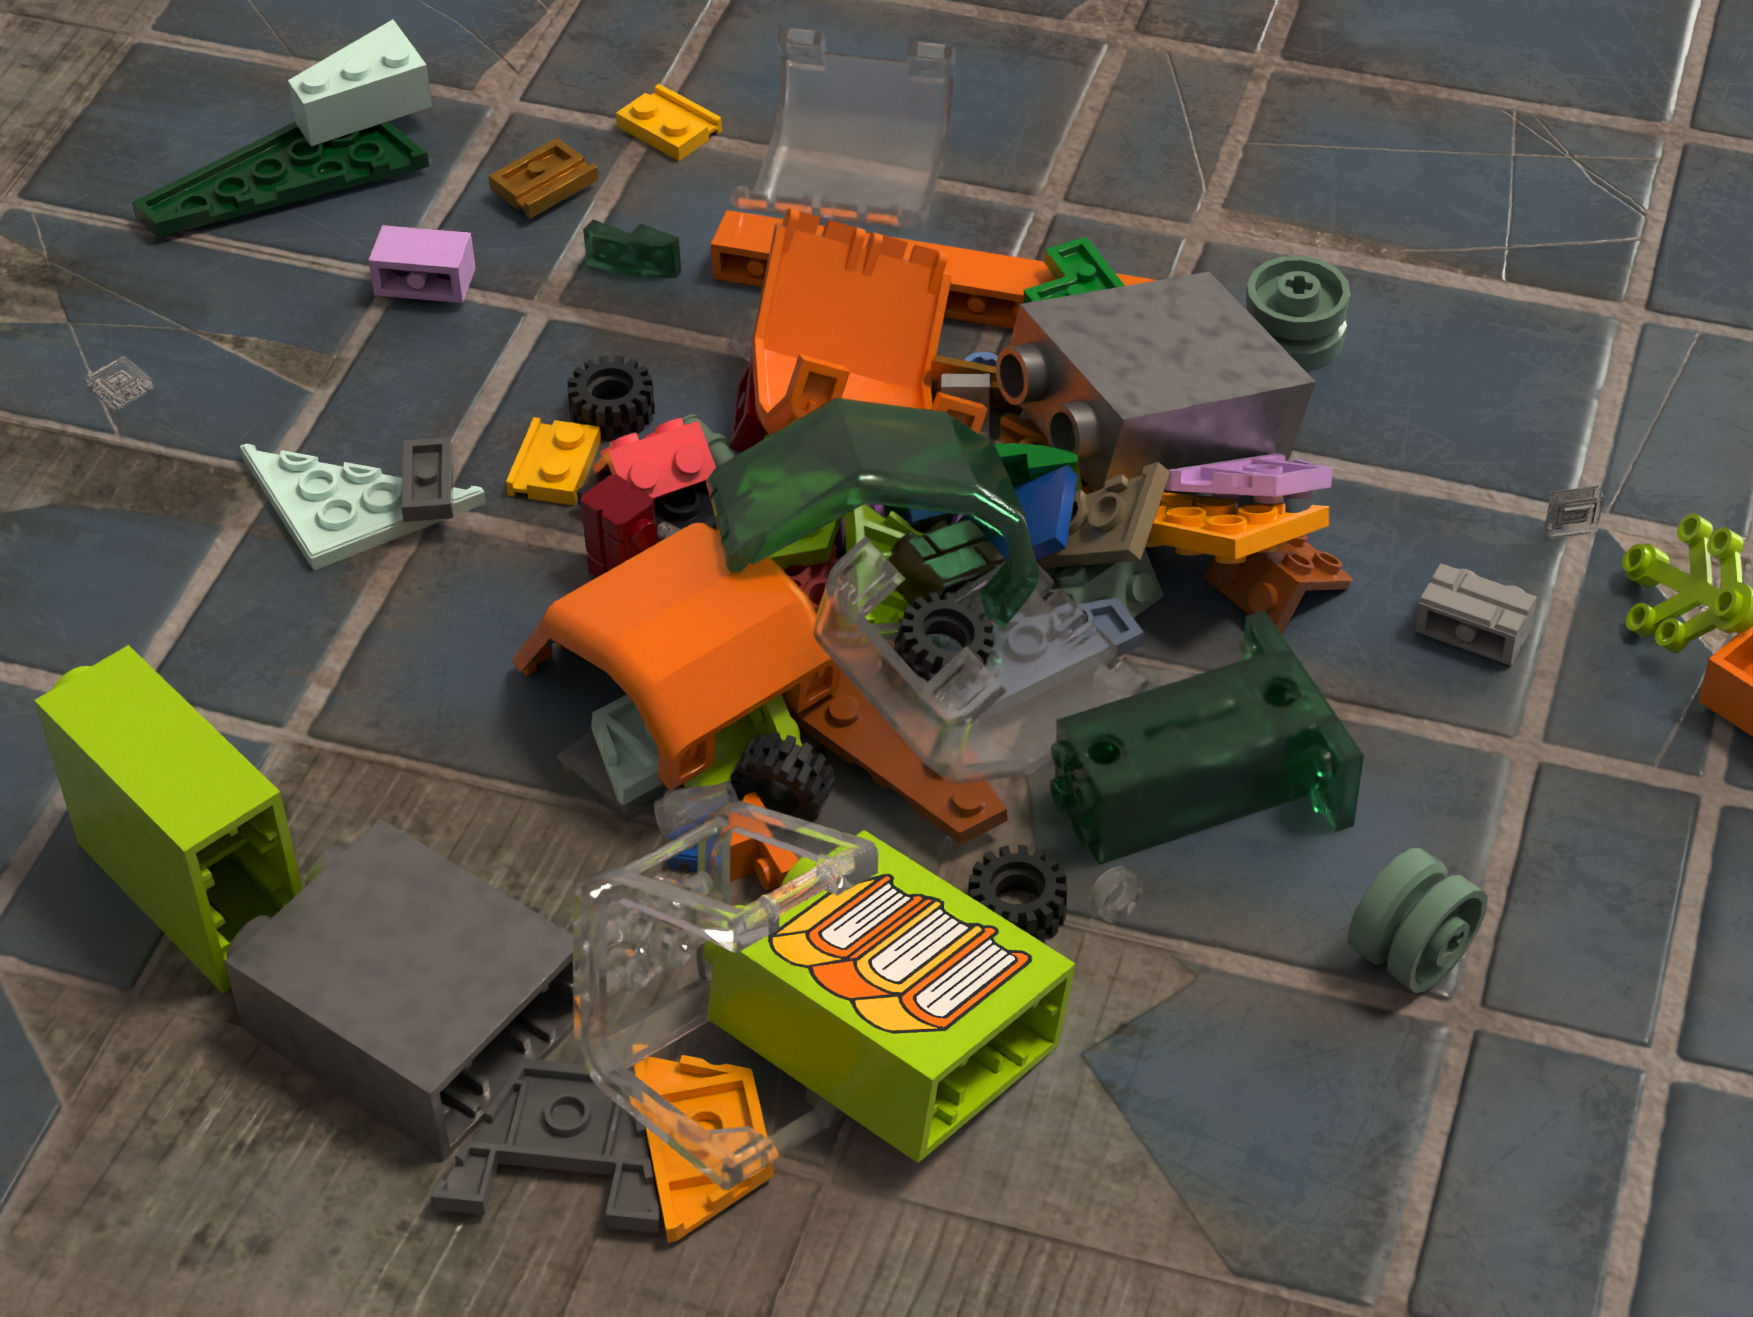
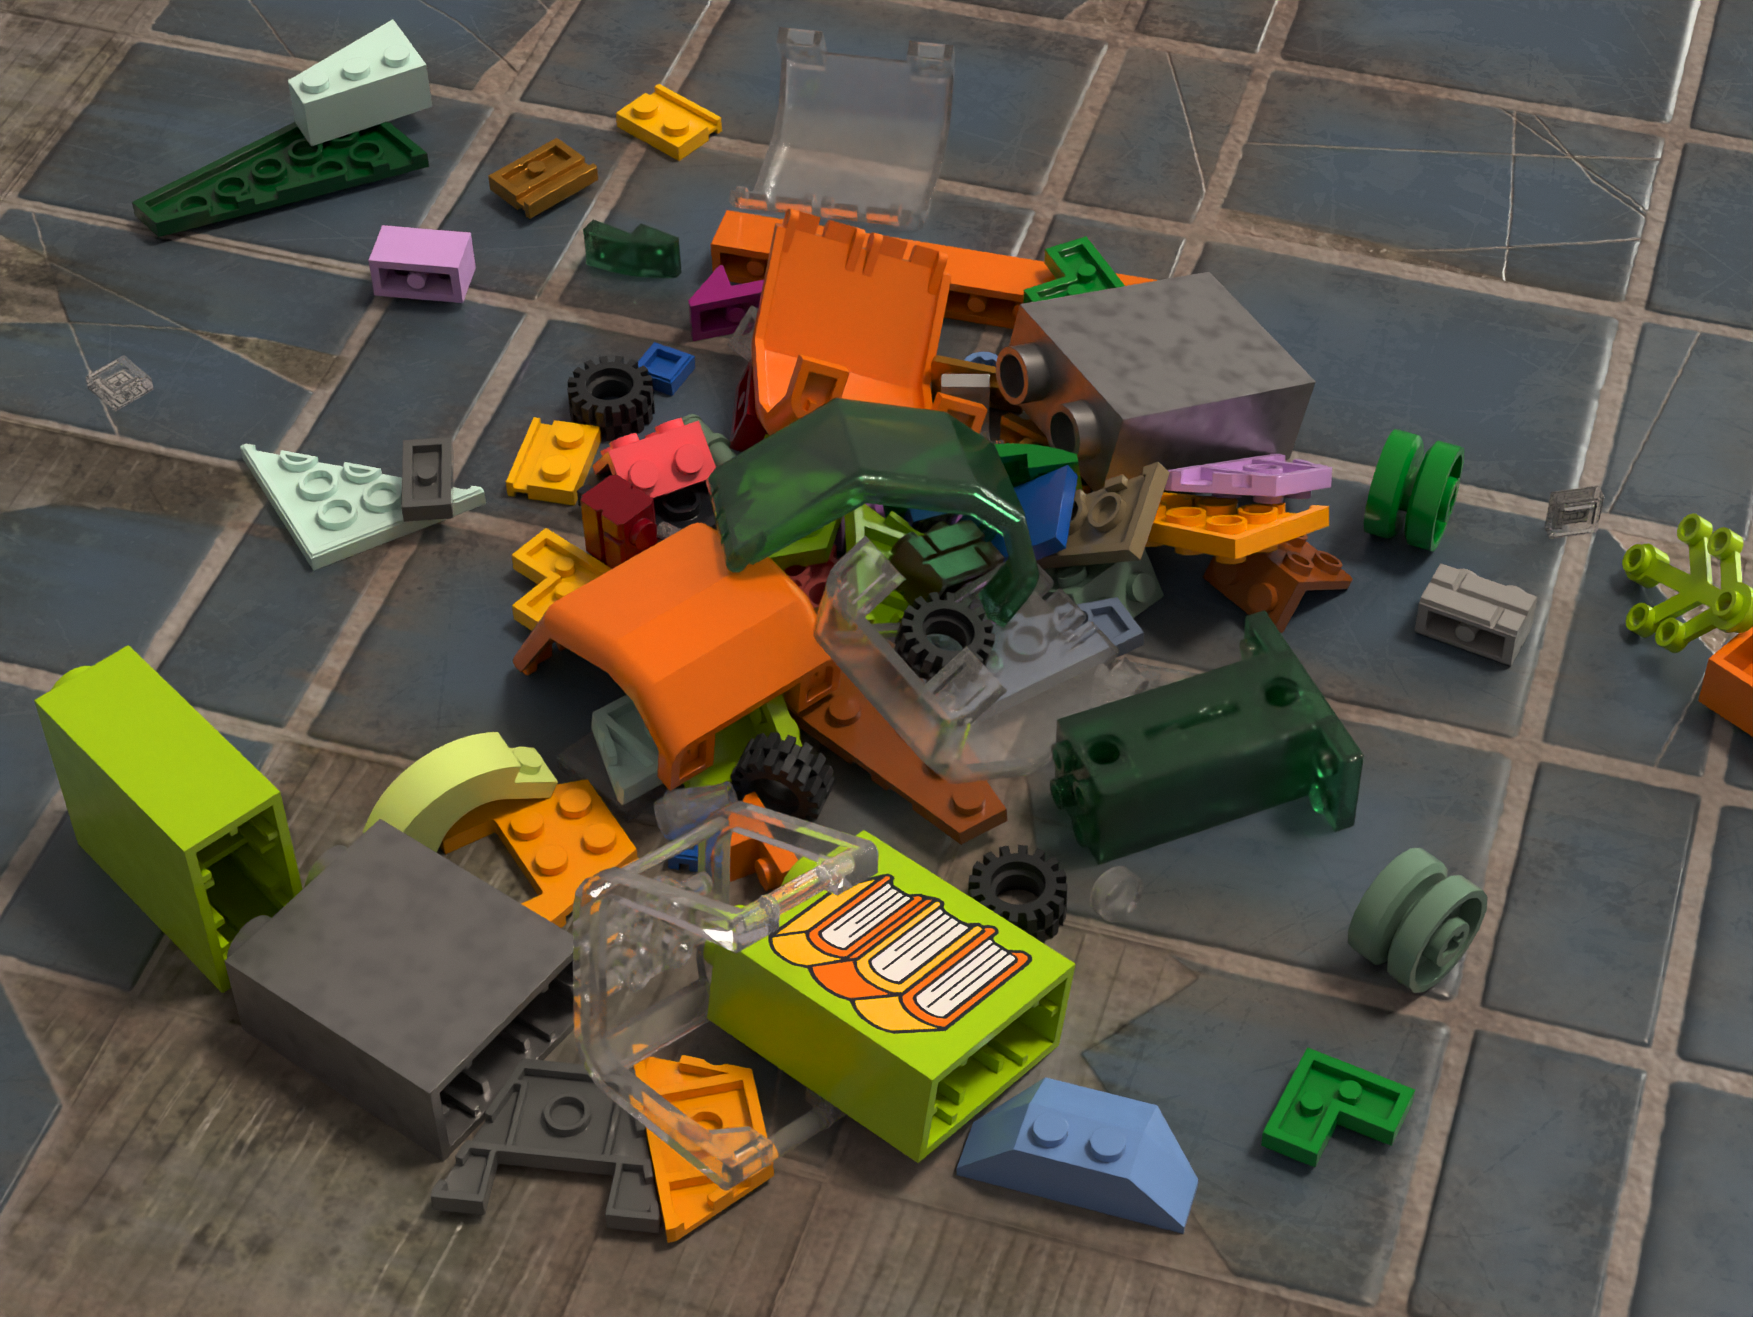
(456, 780): none -> yellowish green arch
(551, 840): none -> light orange wing
(557, 570): none -> yellow plate
(667, 367): none -> blue tile
(719, 307): none -> magenta slope
(1084, 1153): none -> medium blue wedge
(1301, 307): sand green wheel -> none
(1329, 1094): none -> green plate
(1413, 489): none -> green wheel

